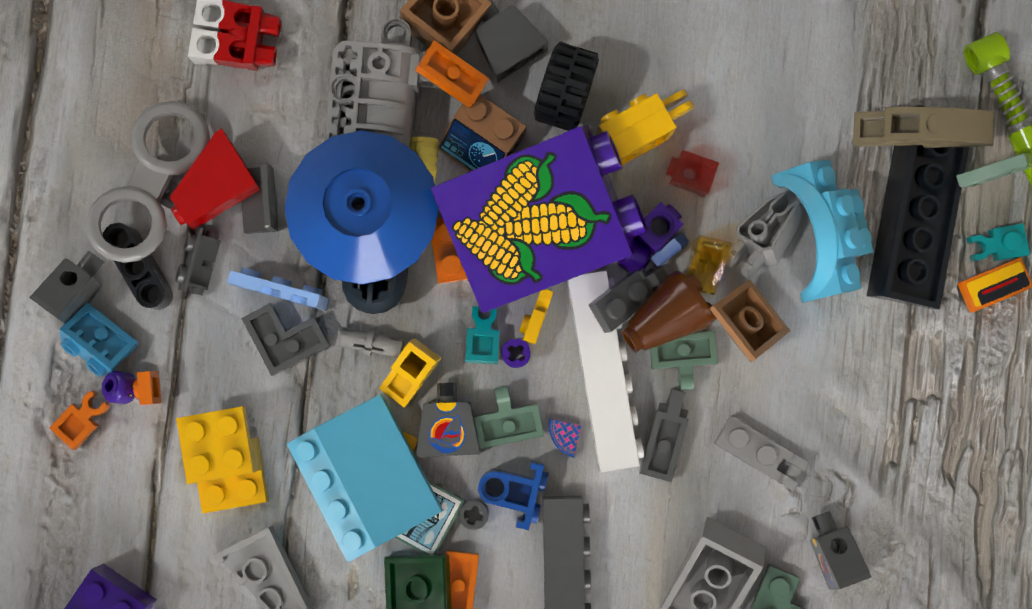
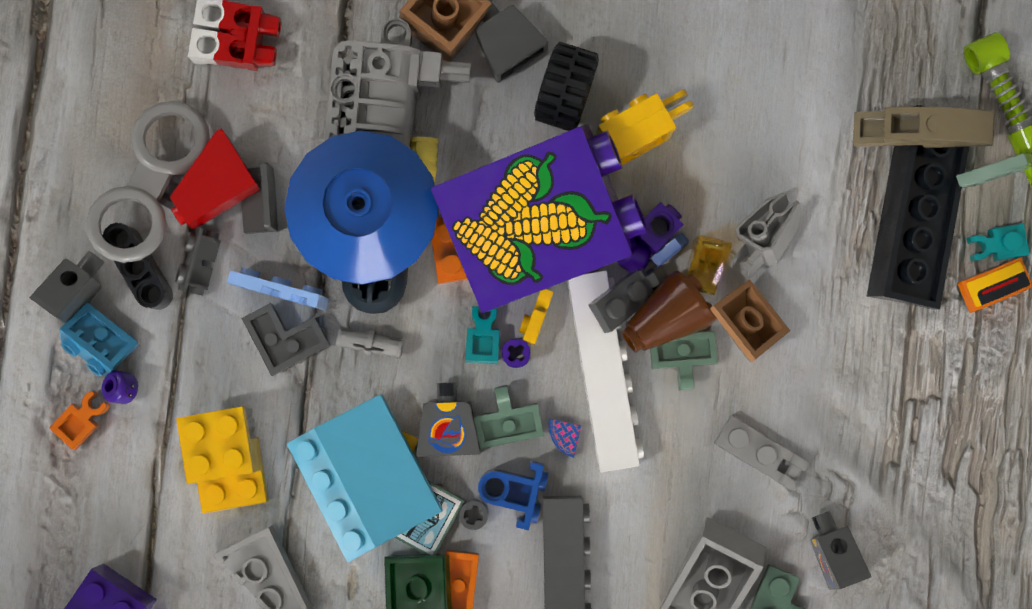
(147, 388): orange plate -> none
(409, 372): yellow brick -> none
(451, 74): orange plate -> none
(481, 135): slope -> none
(665, 438): dark grey hinge -> none
(702, 167): clear red brick -> none
(837, 227): medium azure piece -> none

